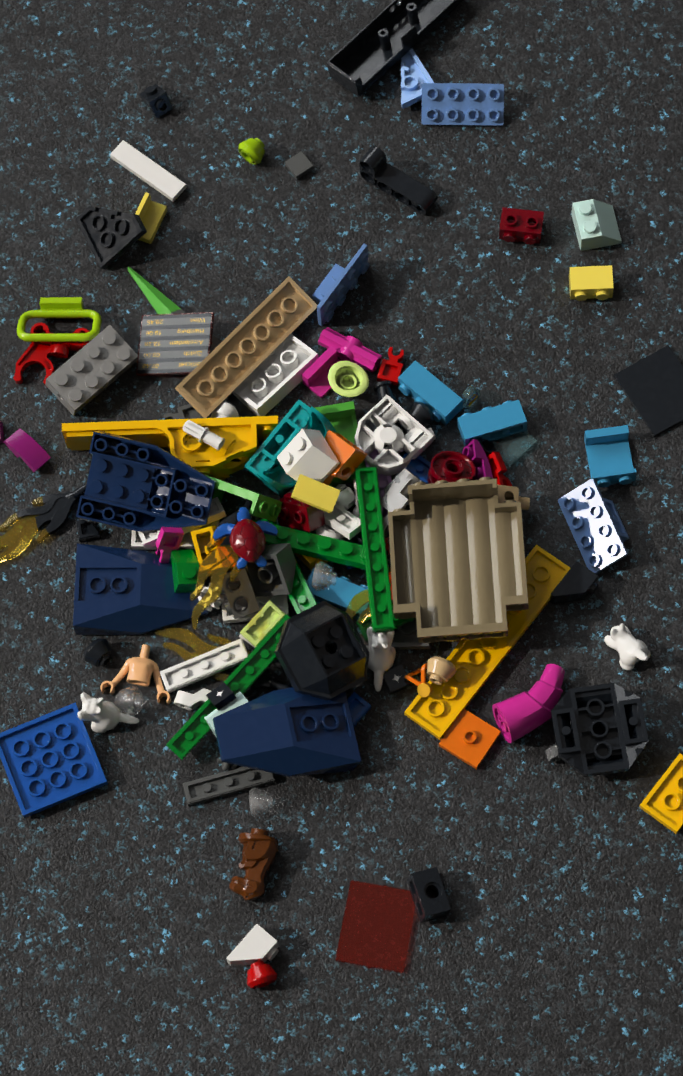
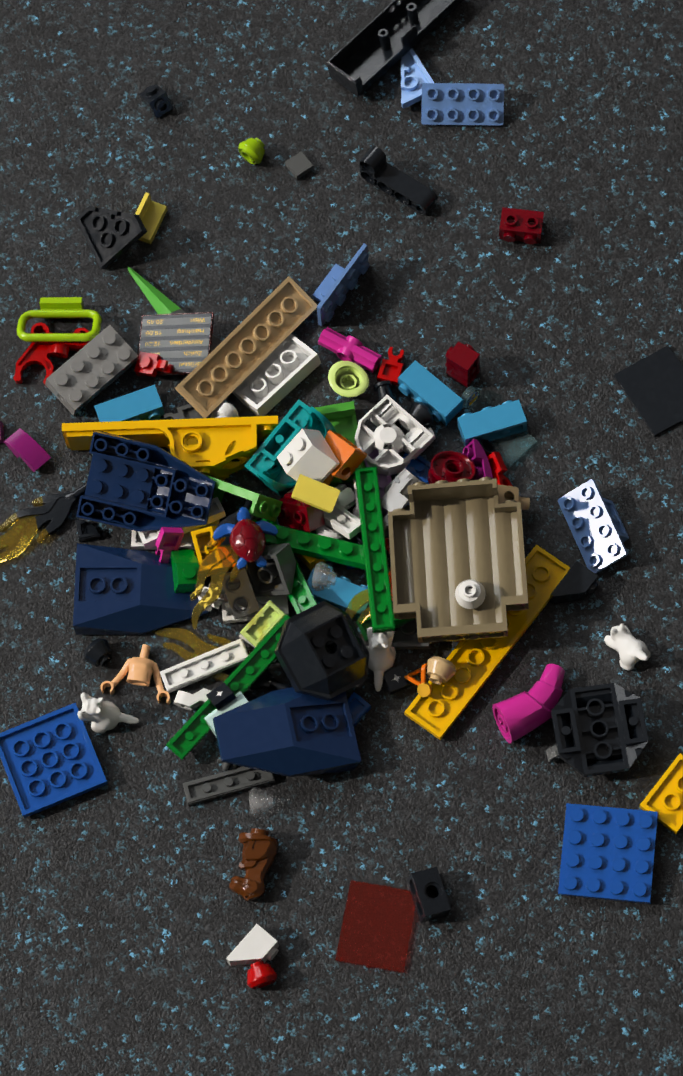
(129, 700): clear cone -> none
(135, 406): none -> dark azure brick
(148, 170): white tile -> none
(150, 364): none -> red plate
(203, 434): white axle -> none
(317, 374): dark pink panel -> none
(462, 363): none -> dark red brick
(469, 738): orange plate -> none
(470, 594): none -> white cone
(591, 282): light yellow brick -> none
(595, 224): light aqua slope -> none
(608, 853): none -> blue plate
(609, 456): dark azure panel -> none

